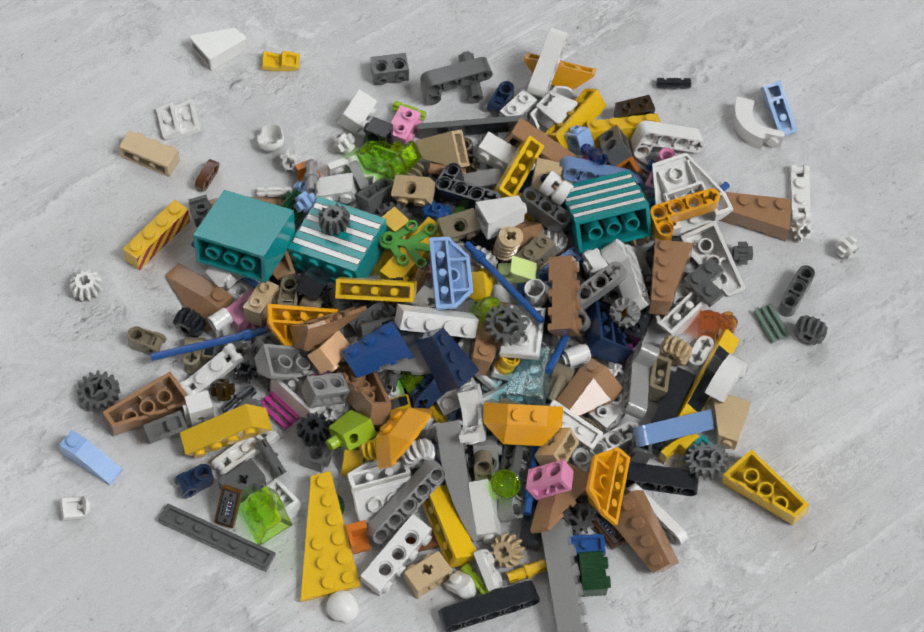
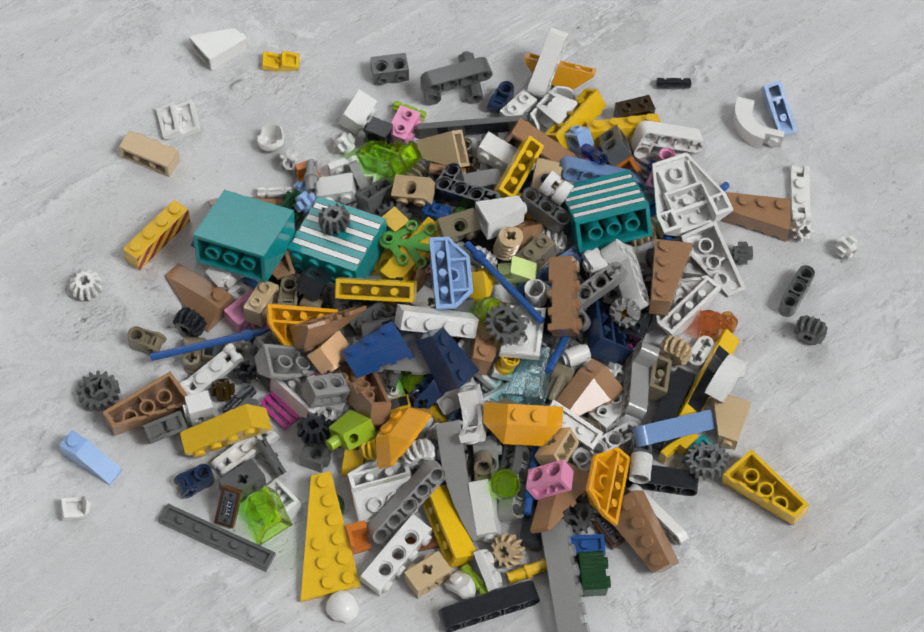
(199, 208): dark grey brick -> none
(207, 175): reddish brown beam -> none
(220, 323): white piece -> none
(640, 467): none -> white piece
(701, 282): dark grey plate -> none
(704, 200): light orange beam -> none
(764, 310): sand green tile -> none

